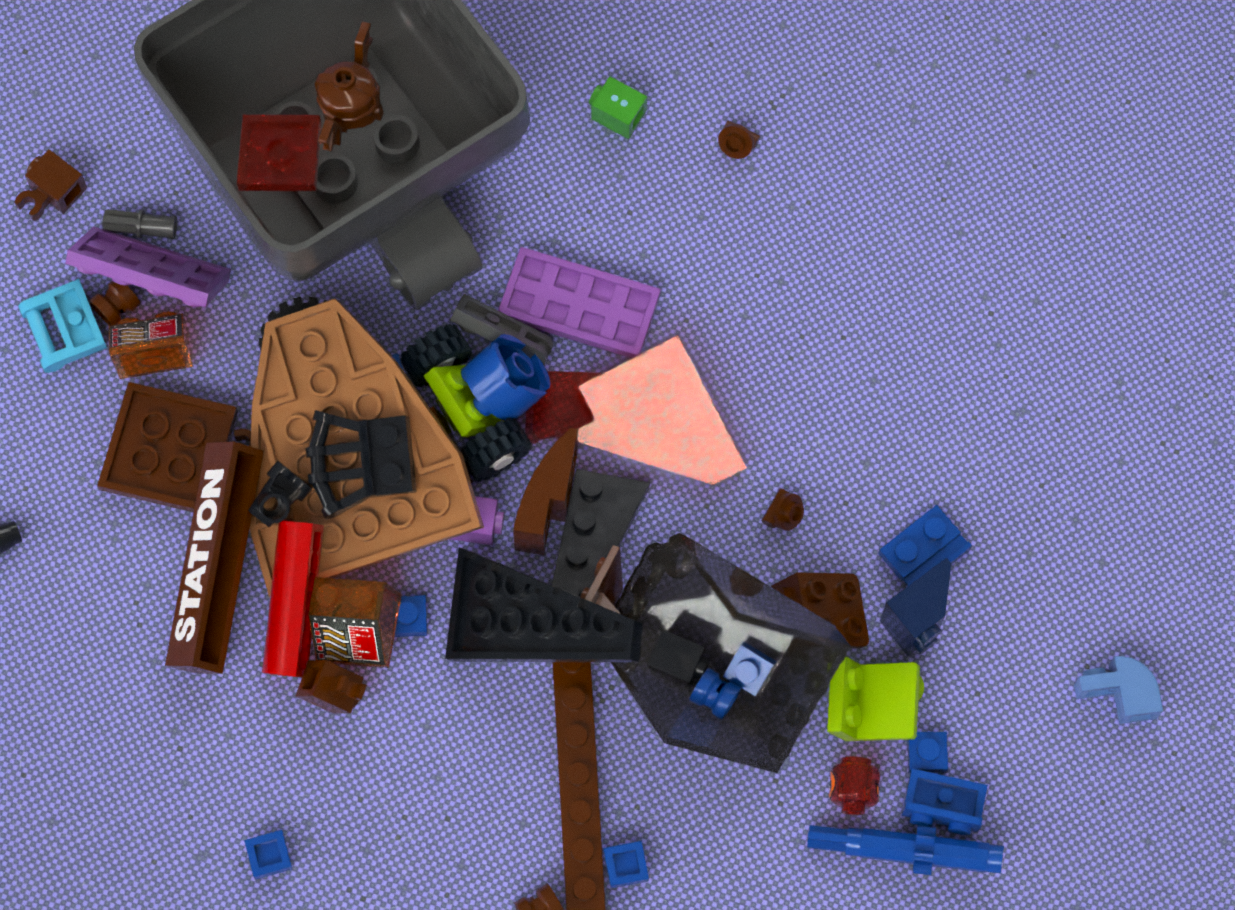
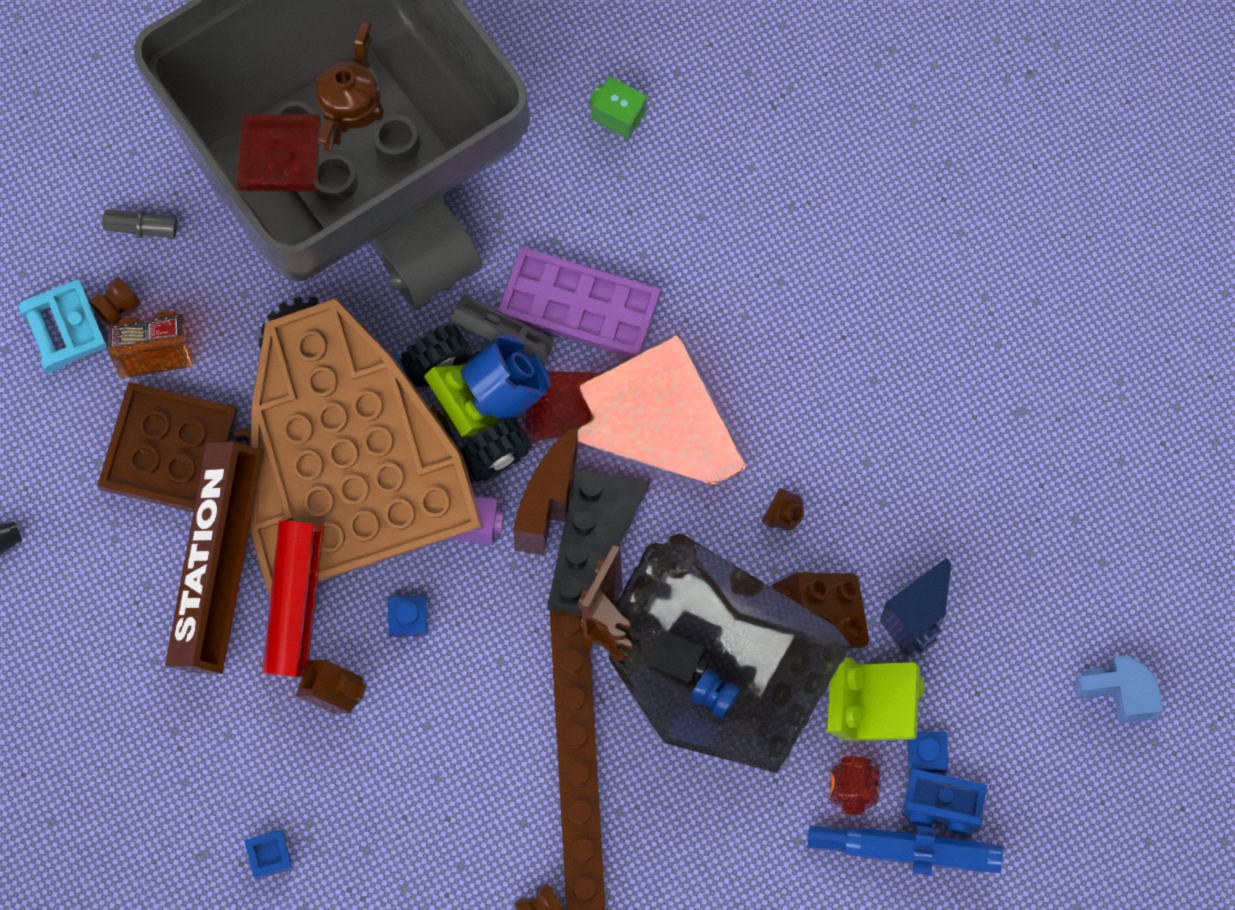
(51, 183): reddish brown brick -> none
(148, 267): medium lavender plate -> none
(285, 488): black plate -> none
(353, 621): slope -> none
(385, 460): black plate -> none
(522, 619): black wing -> none
(626, 864): blue plate -> none
(737, 140): reddish brown plate -> none
(749, 668): plate -> none
(924, 546): blue plate -> none

